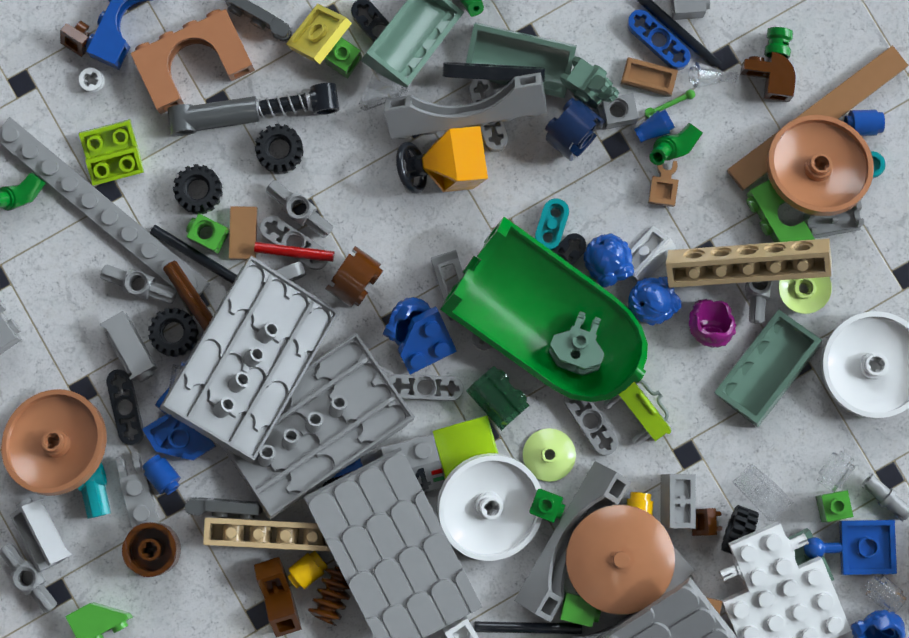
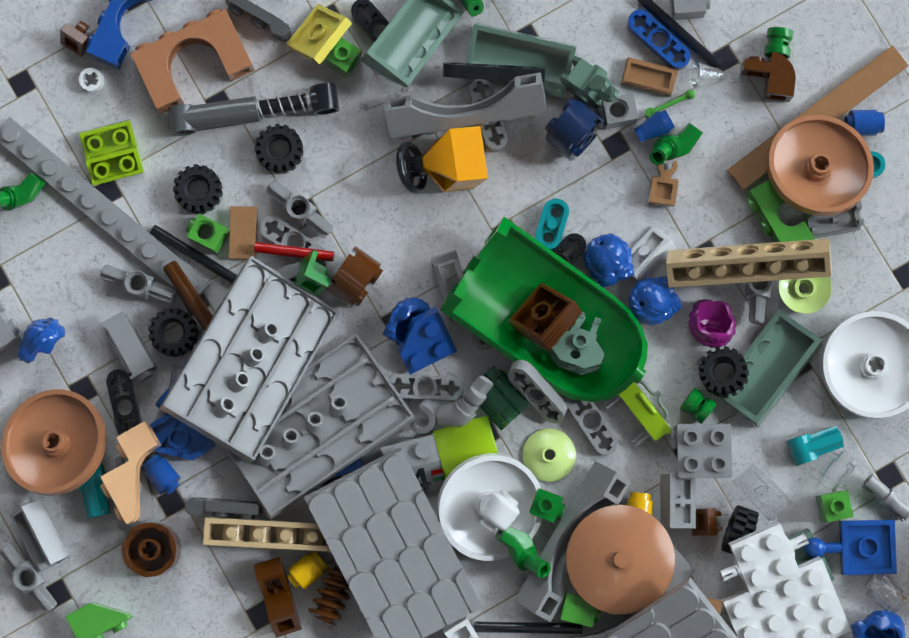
(40, 338): none -> blue hair
(124, 481): none -> light nougat arch
(312, 275): none -> green panel
(456, 413): none -> light grey piece
(499, 511): none -> white head
(523, 551): none -> green arm
(525, 379): none -> light grey beam
(545, 316): none -> reddish brown brick
(693, 401): none -> green wheel
(704, 450): none -> light grey bracket
(723, 387): none -> black tyre
(809, 447): none -> teal piece

